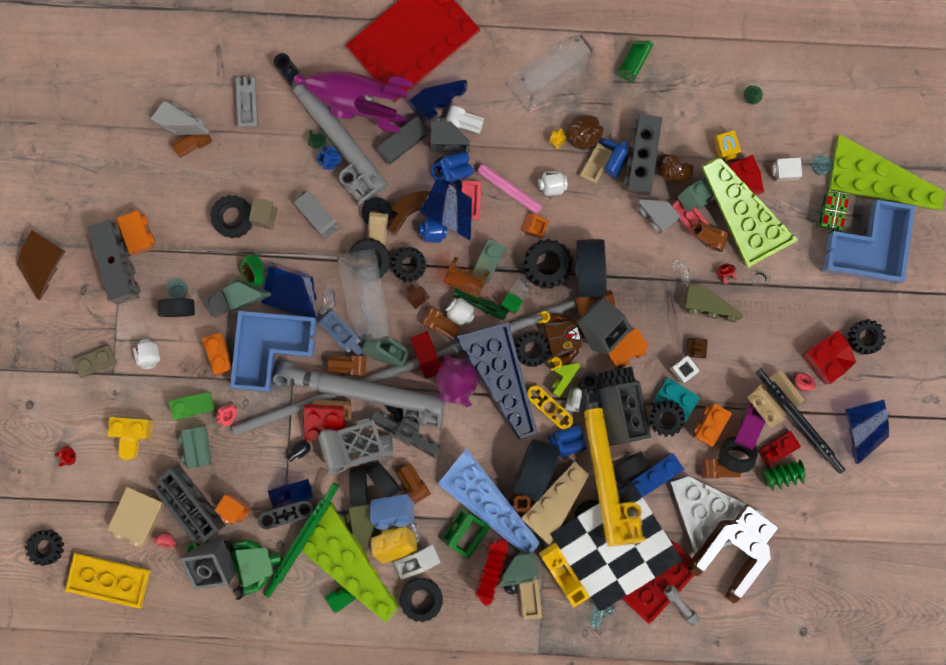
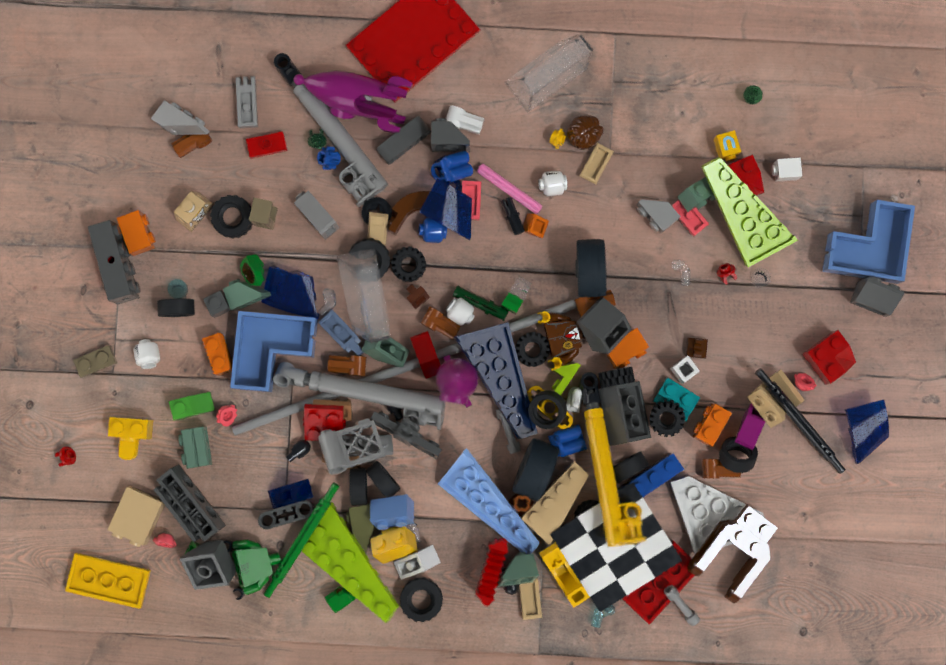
(35, 555): black tyre -> none
(39, 262): reddish brown slope -> none
(192, 210): none -> tan torso
(233, 509): orange brick -> none
(266, 145): none -> red plate
(415, 486): dark orange piece -> none
(433, 98): clear blue slope -> none
(458, 528): green tile -> none
(465, 281): clear orange panel -> none
(489, 259): sand green slope -> none
(512, 216): none -> black axle
(513, 446): none -> light grey bar
(537, 419): none -> black tyre
(559, 252): black tyre -> none
(617, 158): blue piece -> none
(634, 60): green tile -> none
(651, 127): dark grey brick -> none
(672, 170): reddish brown hair -> none
(706, 301): olive slope -> none
(713, 237): dark orange piece -> none
(779, 448): red plate -> none
(784, 474): green piece -> none
(821, 165): clear light blue tile -> none
(833, 211): piece -> none
(872, 176): lime wing -> none
(877, 296): none -> dark grey slope
(877, 332): black tyre -> none

